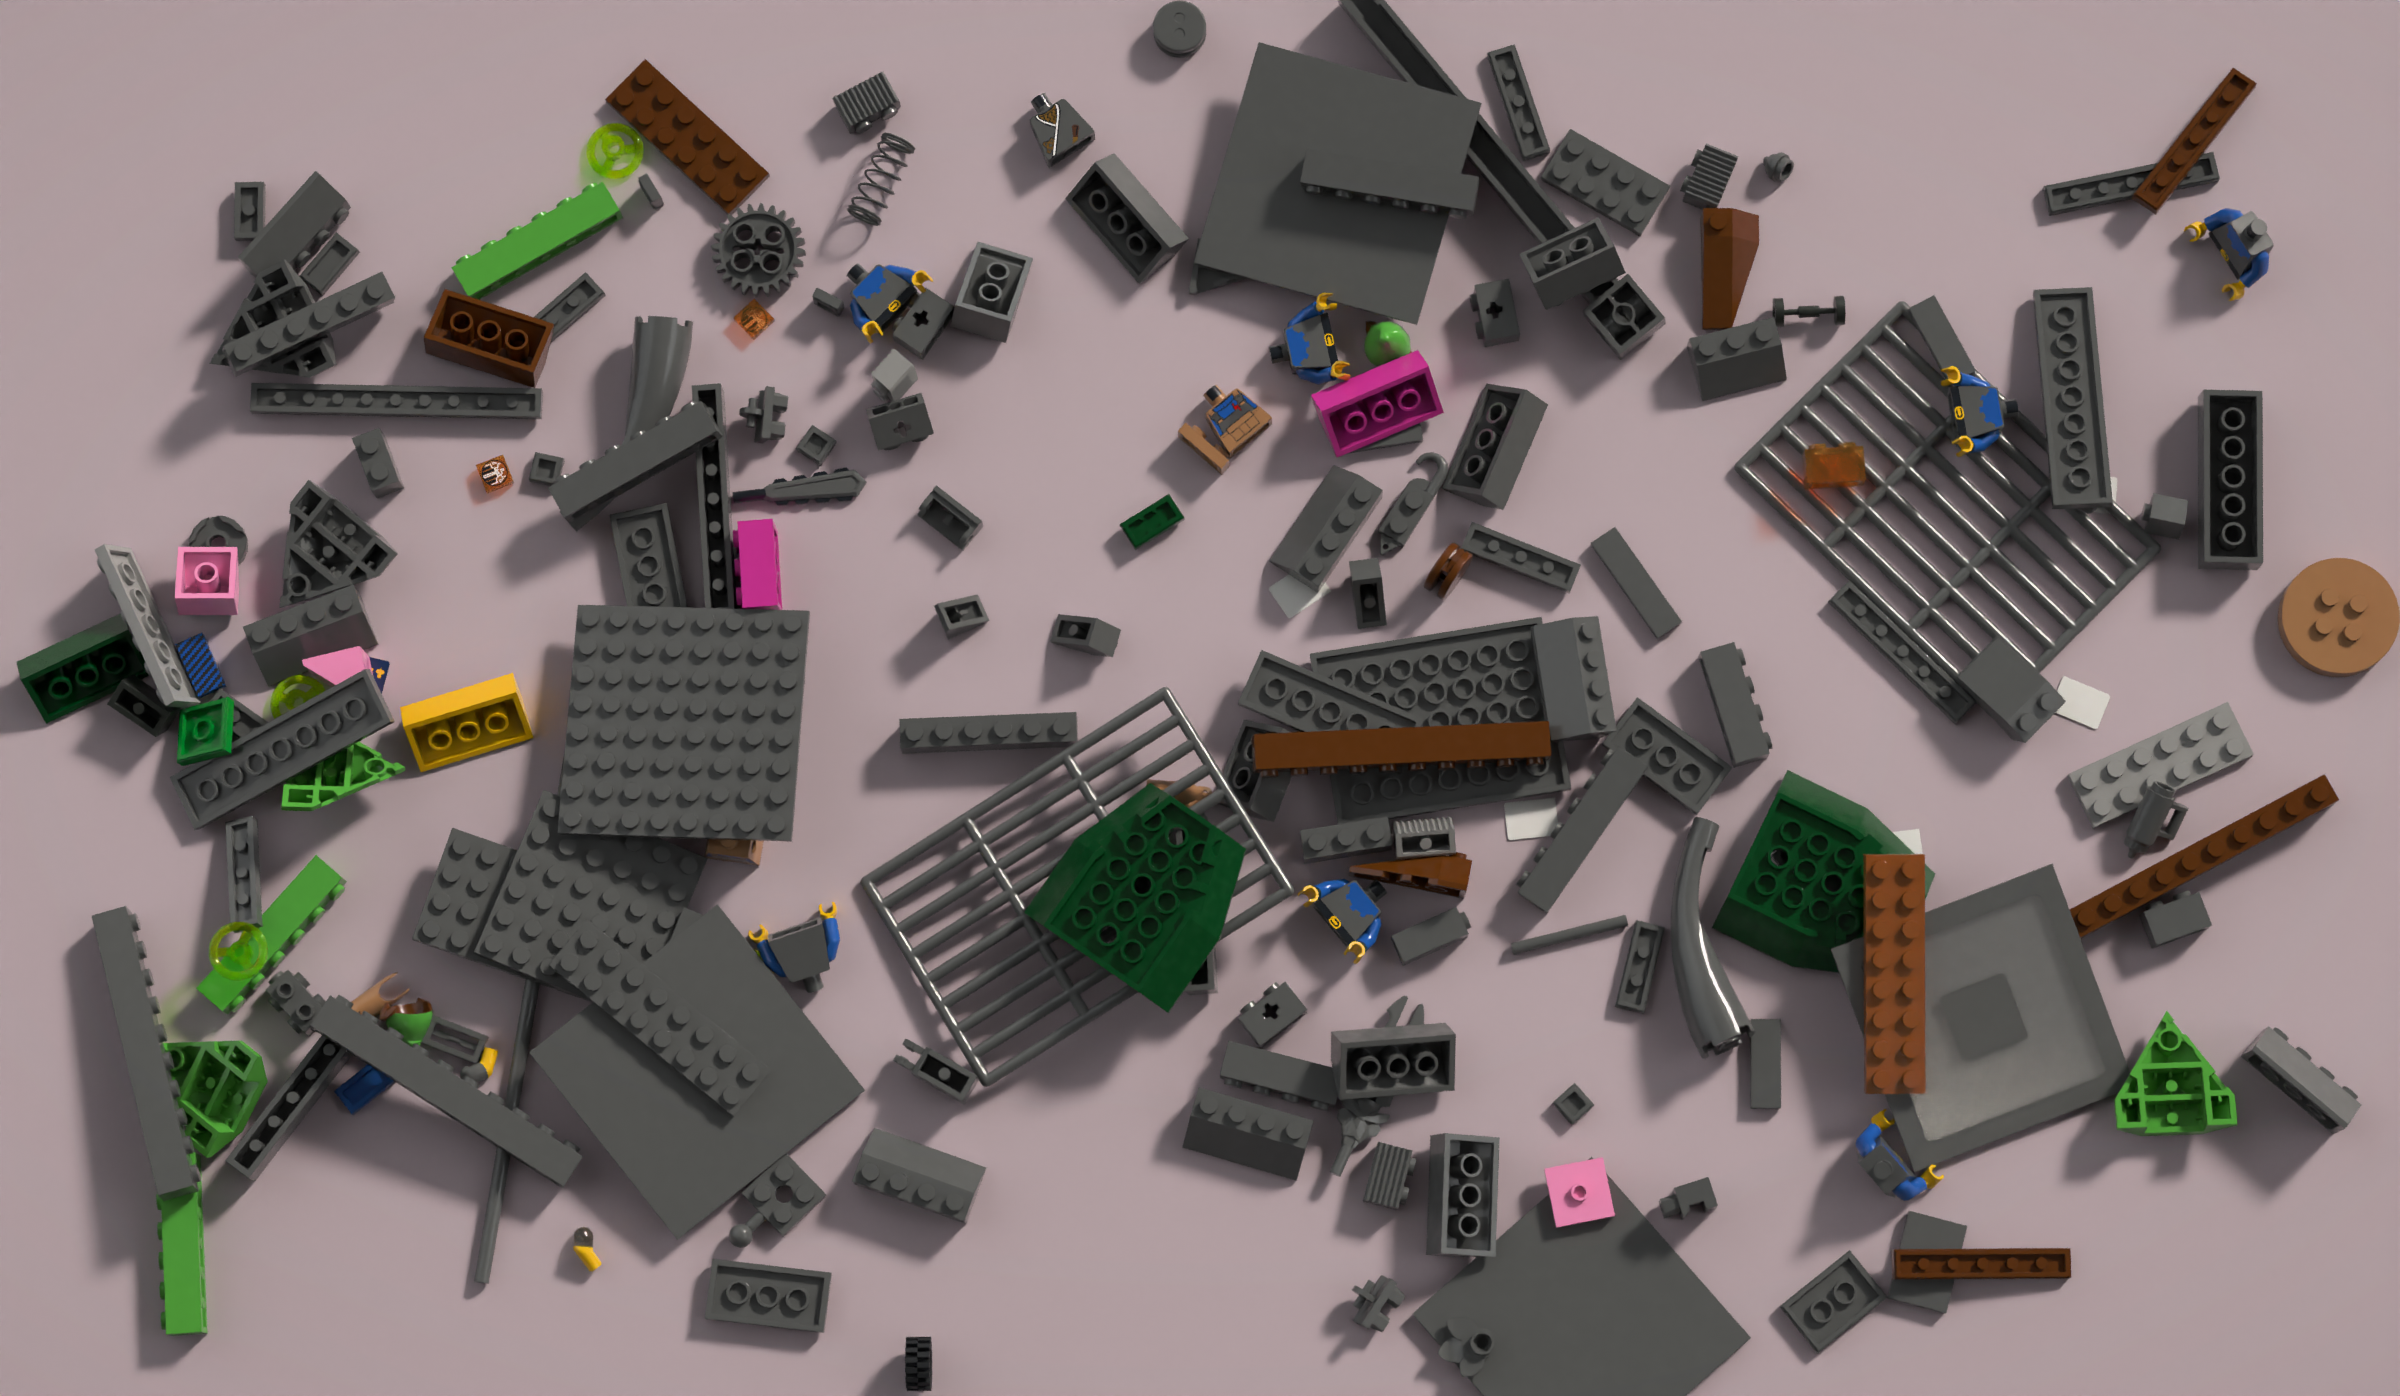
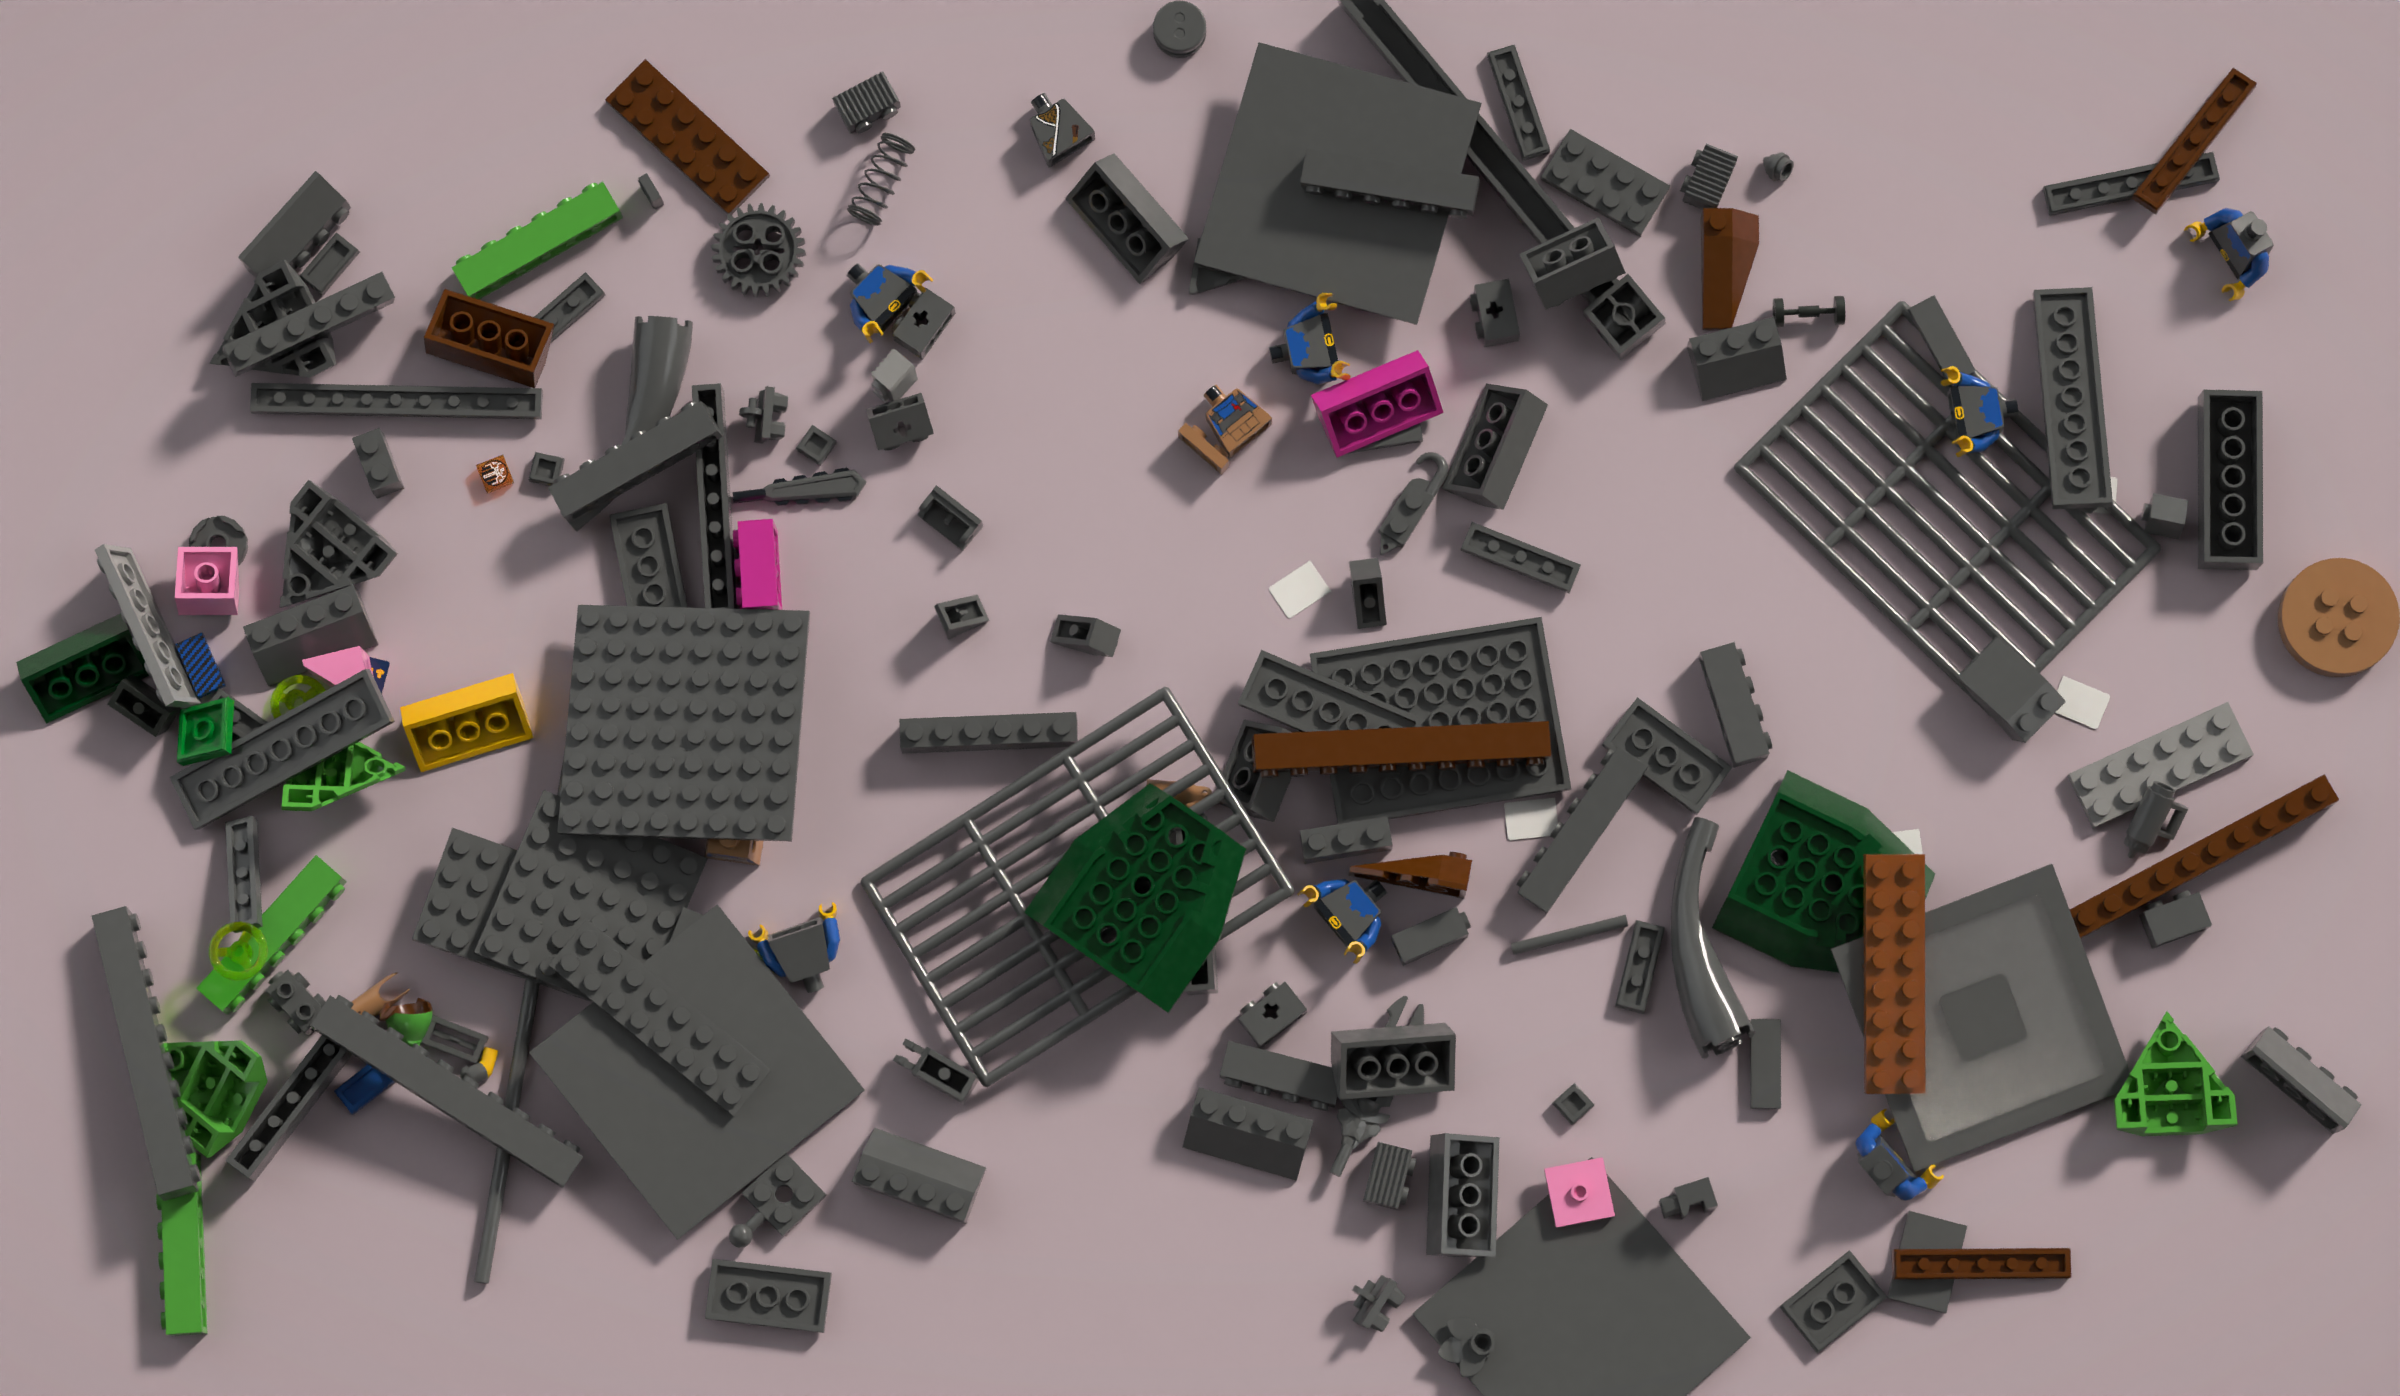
(249, 210): dark grey plate -> none
(584, 1248): arm -> none
(613, 140): clear neon green piece -> none
(753, 319): clear orange tile -> none
(828, 302): dark grey tile -> none
(918, 1363): black tyre -> none
(991, 292): dark grey slope -> none
(1152, 522): dark green plate -> none
(1327, 527): dark grey slope -> none
(1385, 342): bright green hat -> none
(1424, 838): light grey brick -> none
(1449, 570): reddish brown head -> none
(1573, 679): dark grey slope -> none
(1636, 583): dark grey tile -> none
(1833, 466): clear orange brick -> none
(1902, 652): dark grey tile -> none

